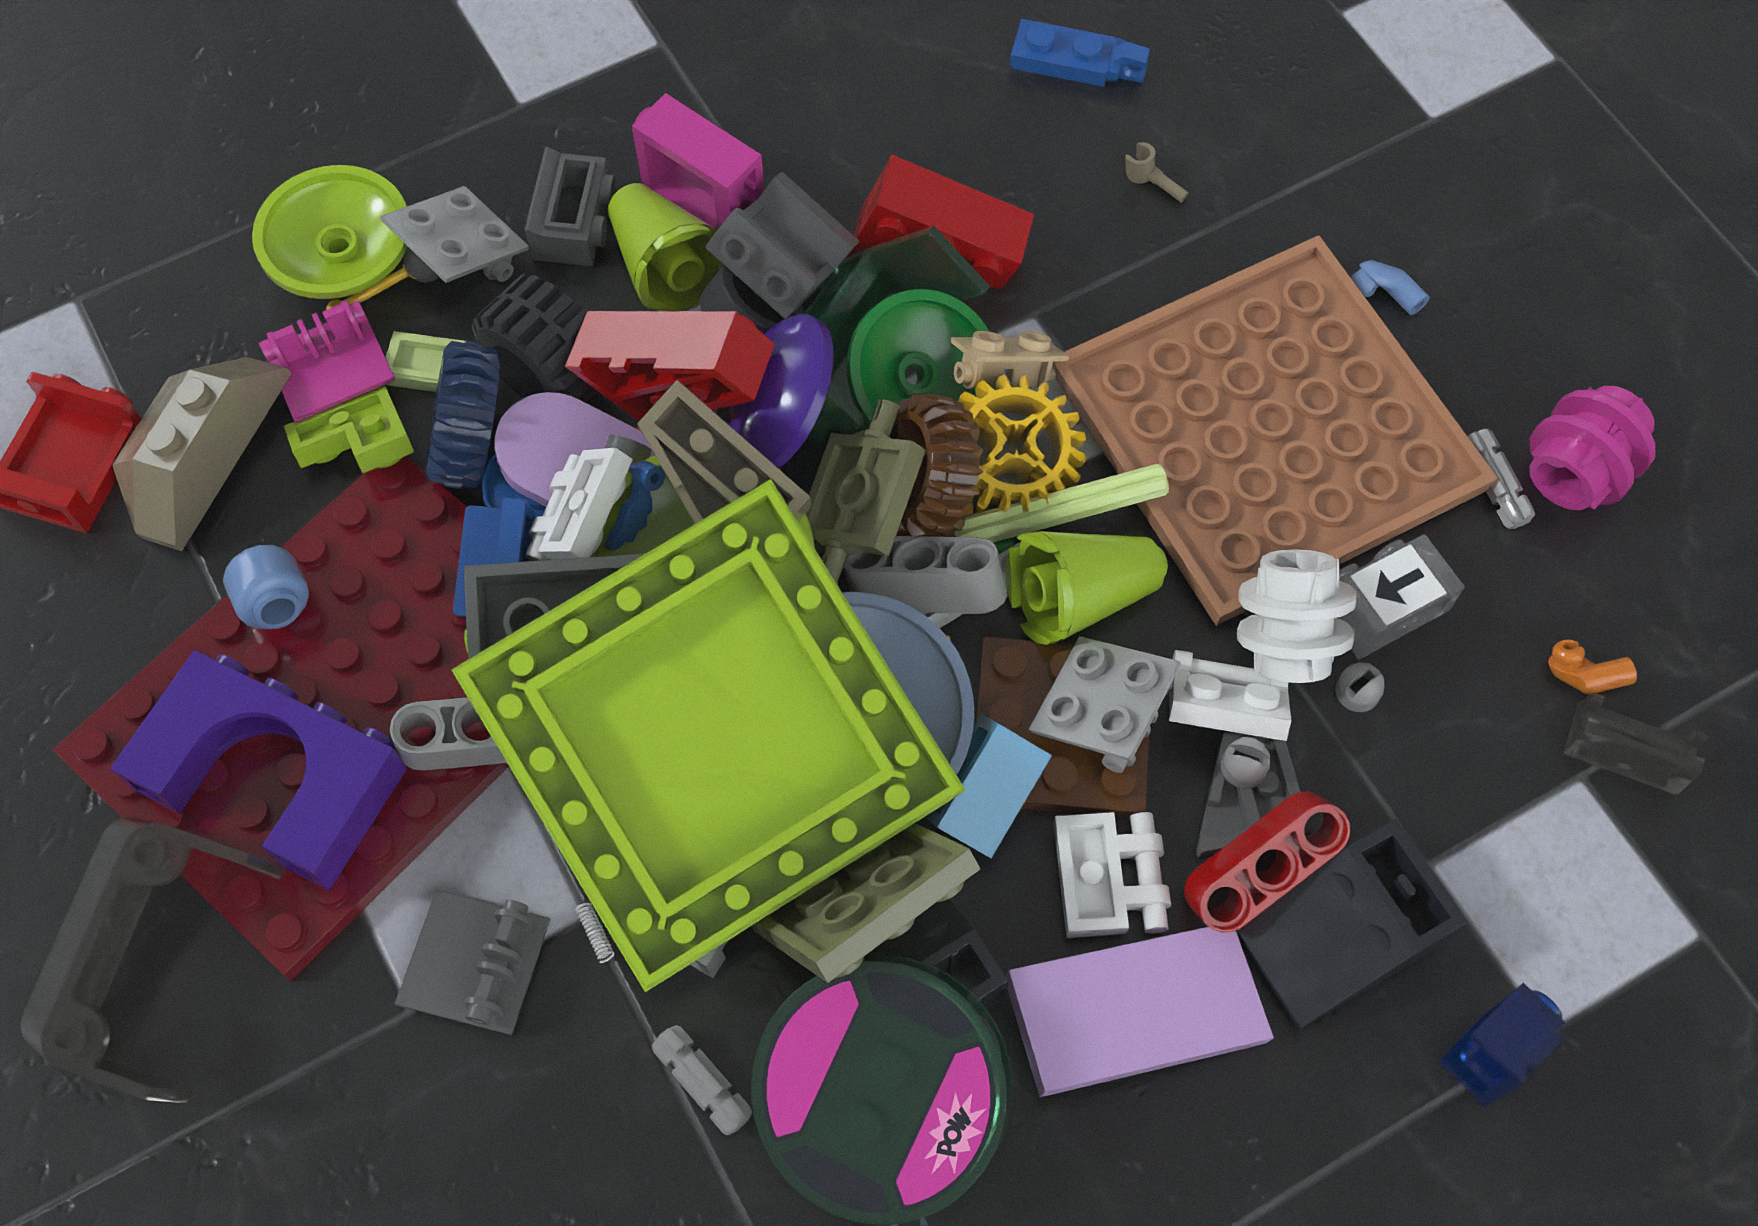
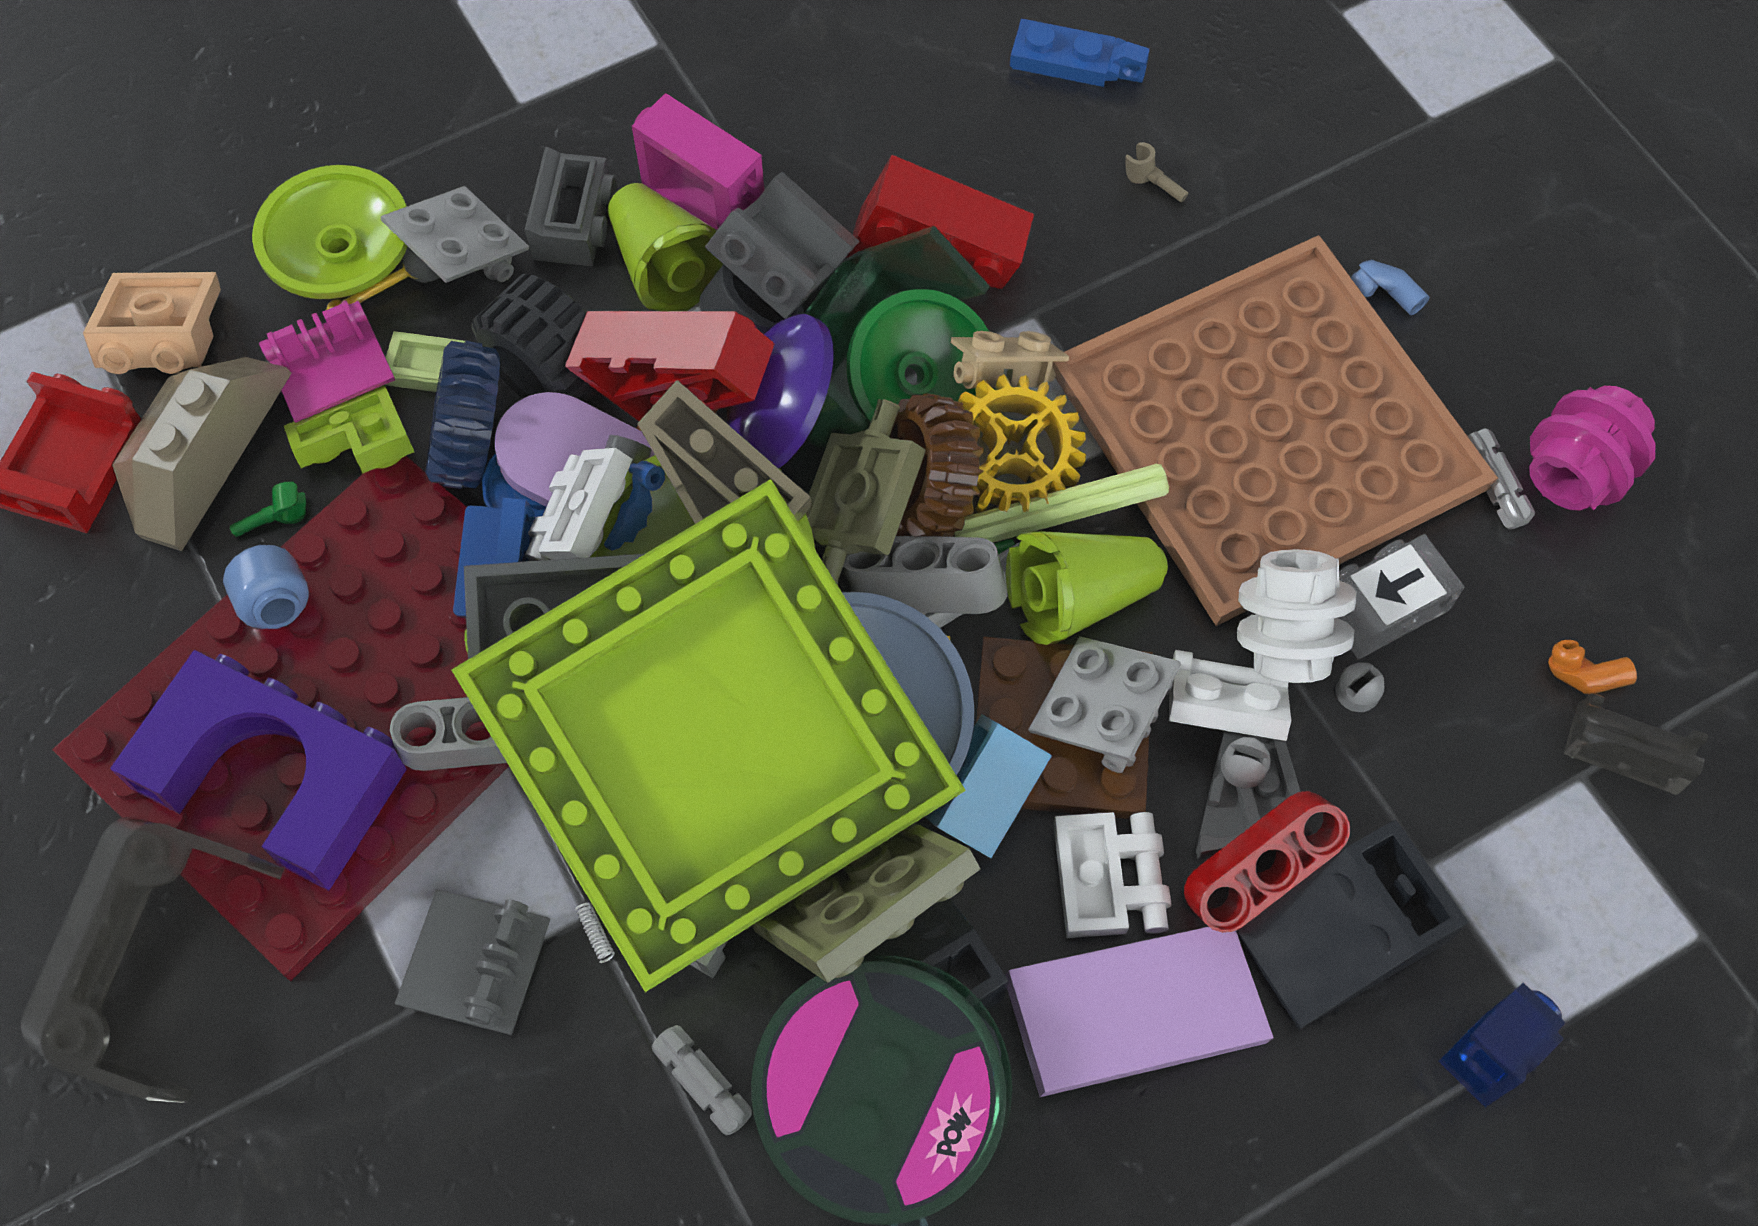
(152, 321): none -> light nougat plate
(286, 507): none -> green hand

